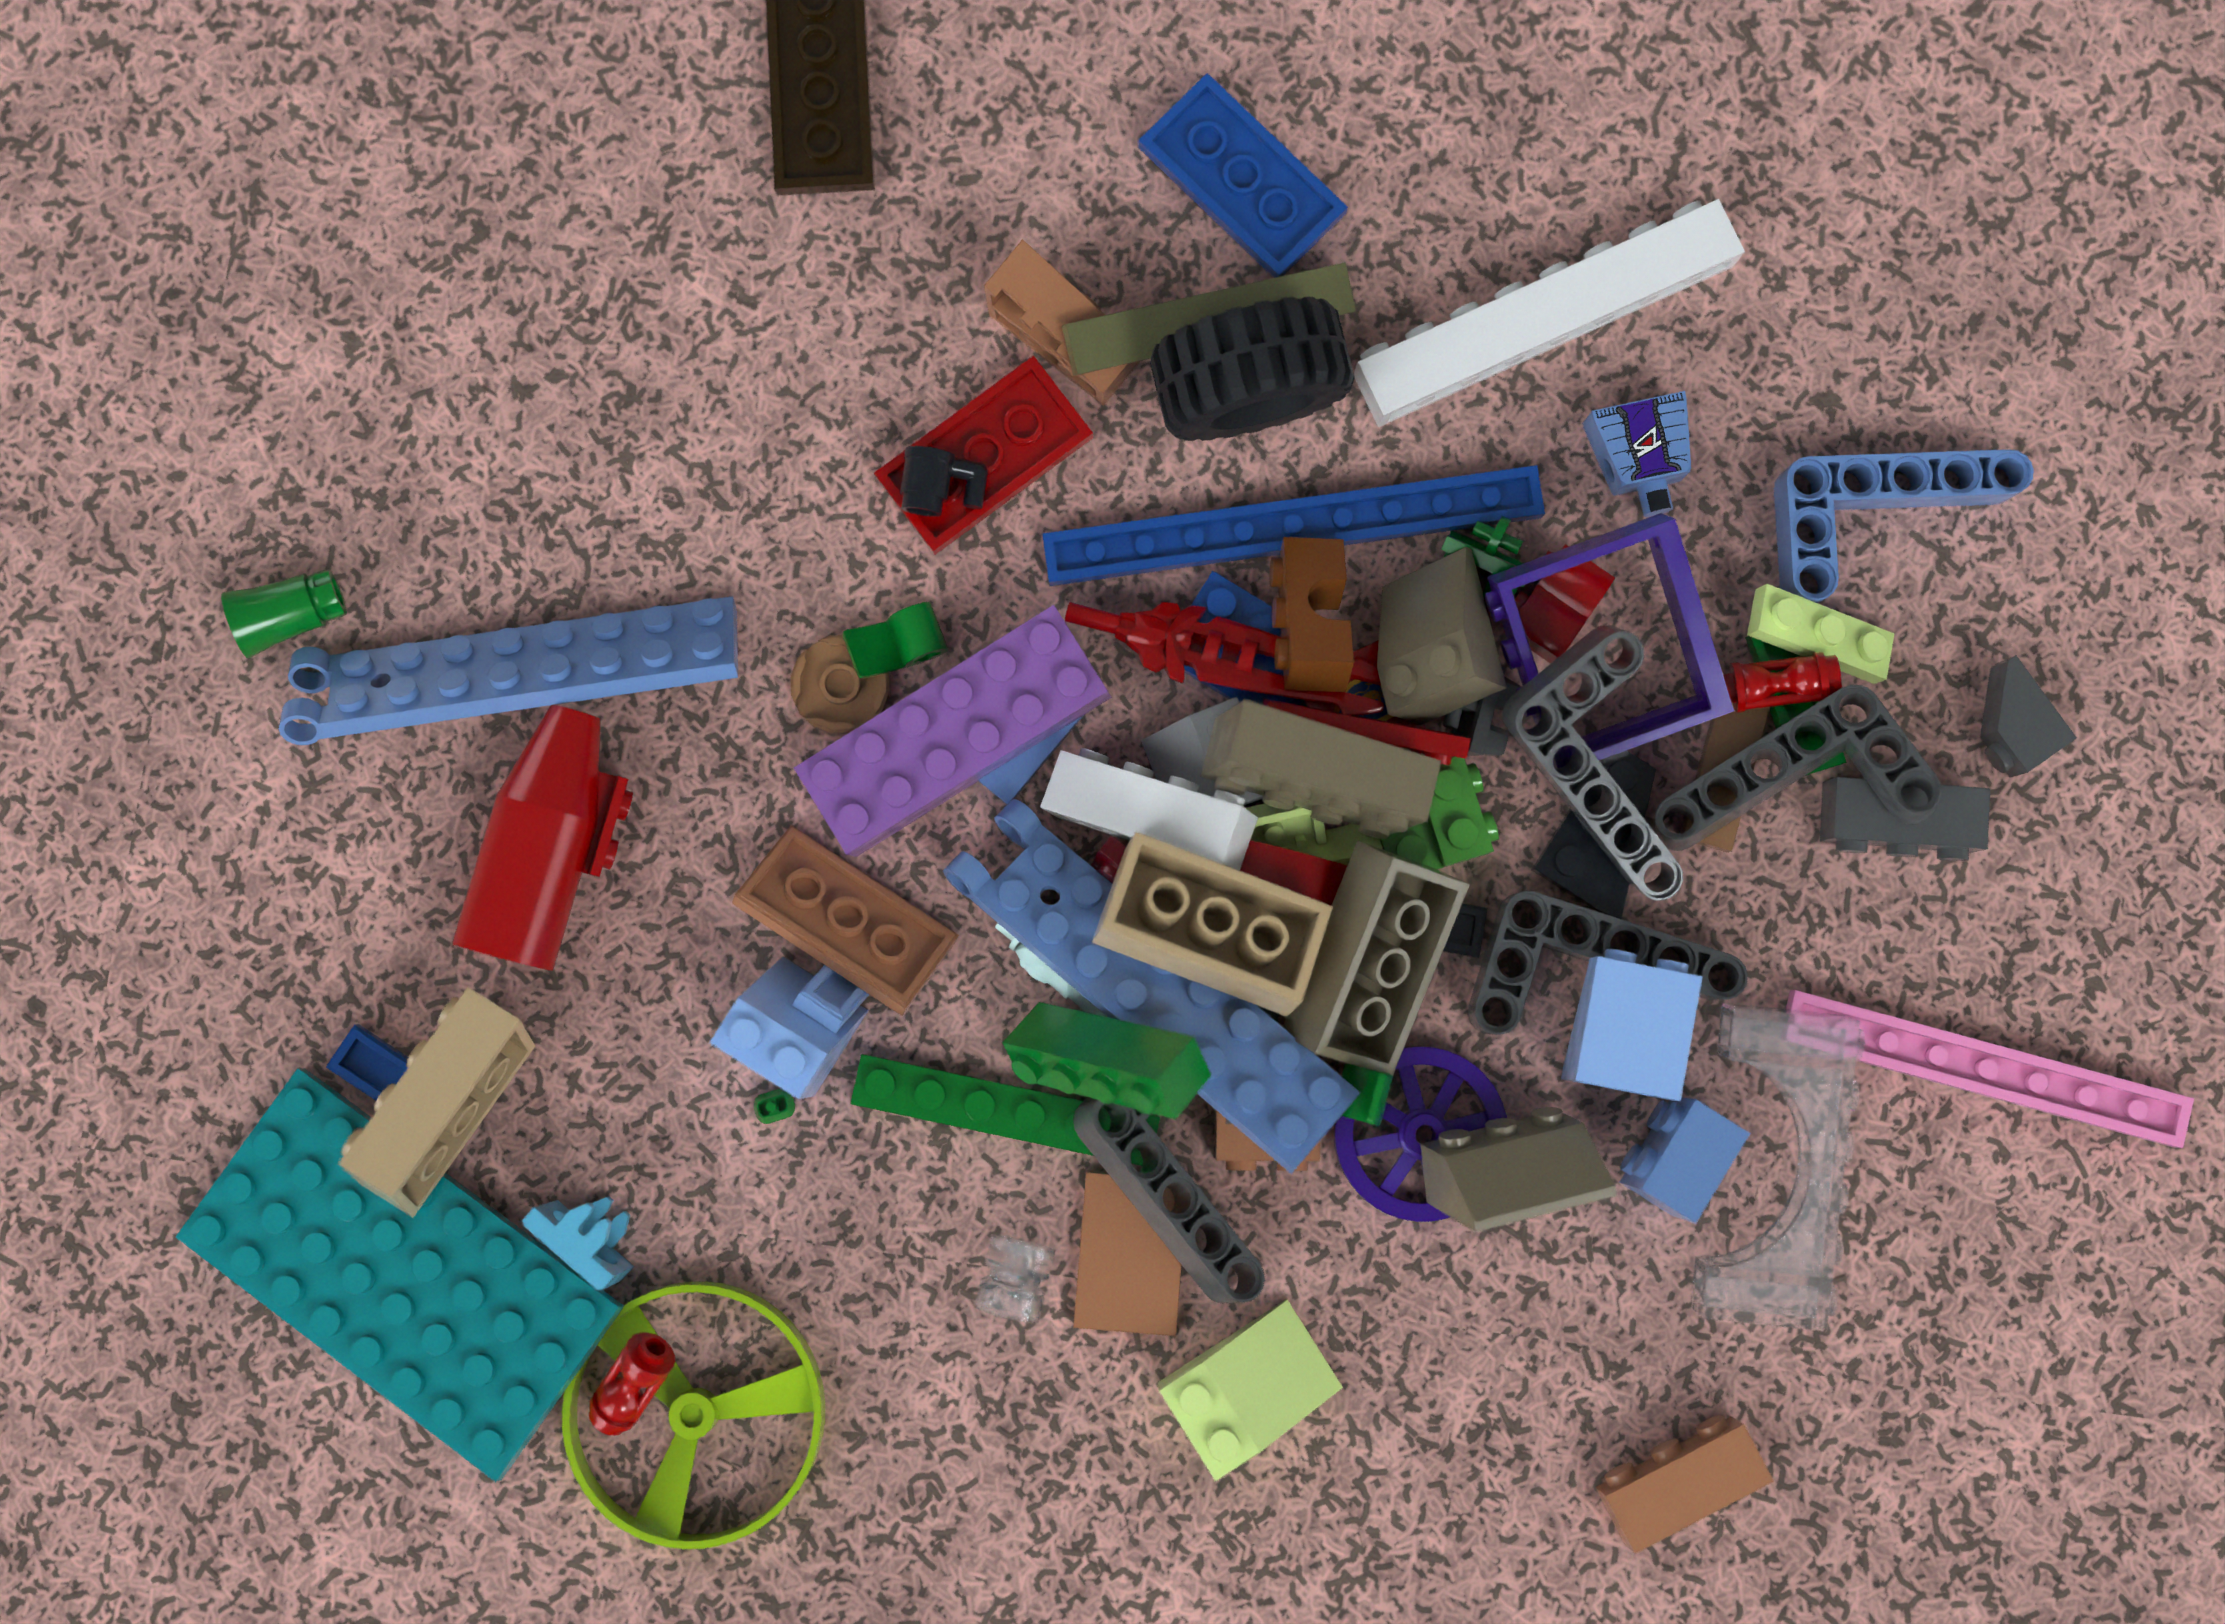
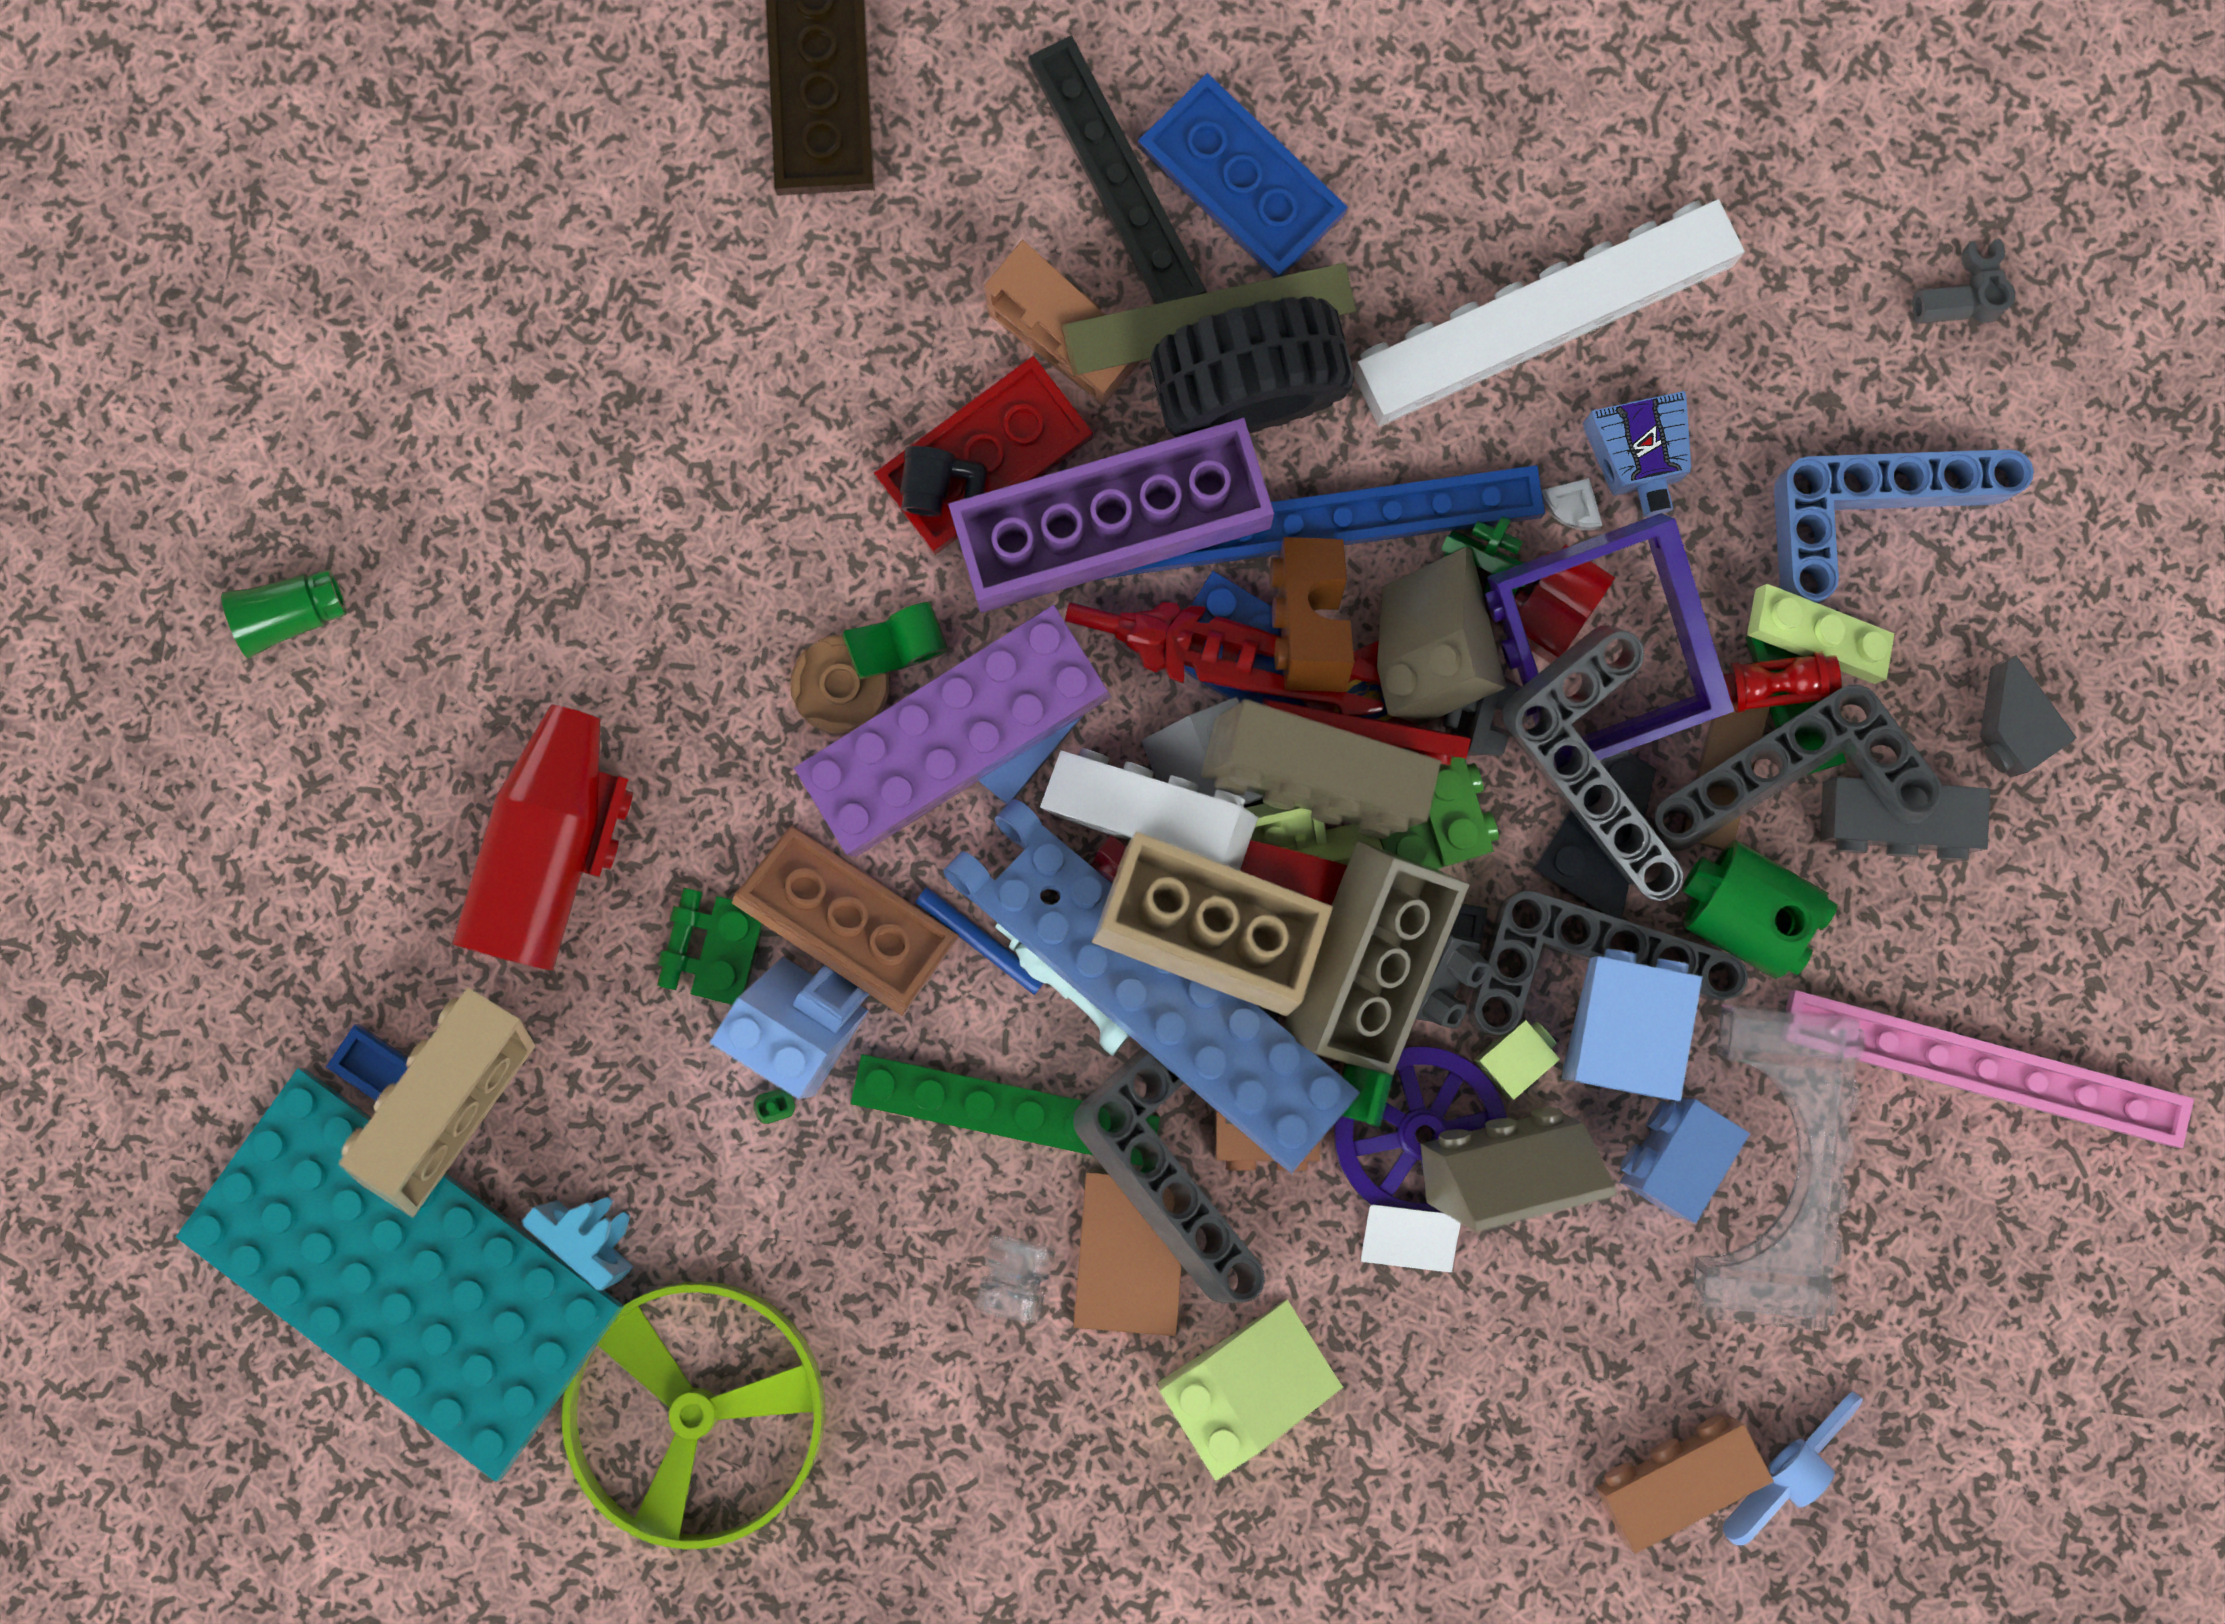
(511, 669): medium blue hinge -> none
(620, 1400): red piece -> none
(726, 953): none -> green plate
(977, 938): none -> blue bar
(1107, 1059): green brick -> none
(1112, 515): none -> medium lavender brick
(1115, 172): none -> pearl dark grey plate
(1410, 1238): none -> white sticker
(1457, 965): none -> dark grey hips
(1518, 1058): none -> yellowish green brick
(1573, 505): none -> white tile
(1738, 906): none -> green cylinder
(1797, 1476): none -> light blue piece
(1984, 298): none -> dark grey bar

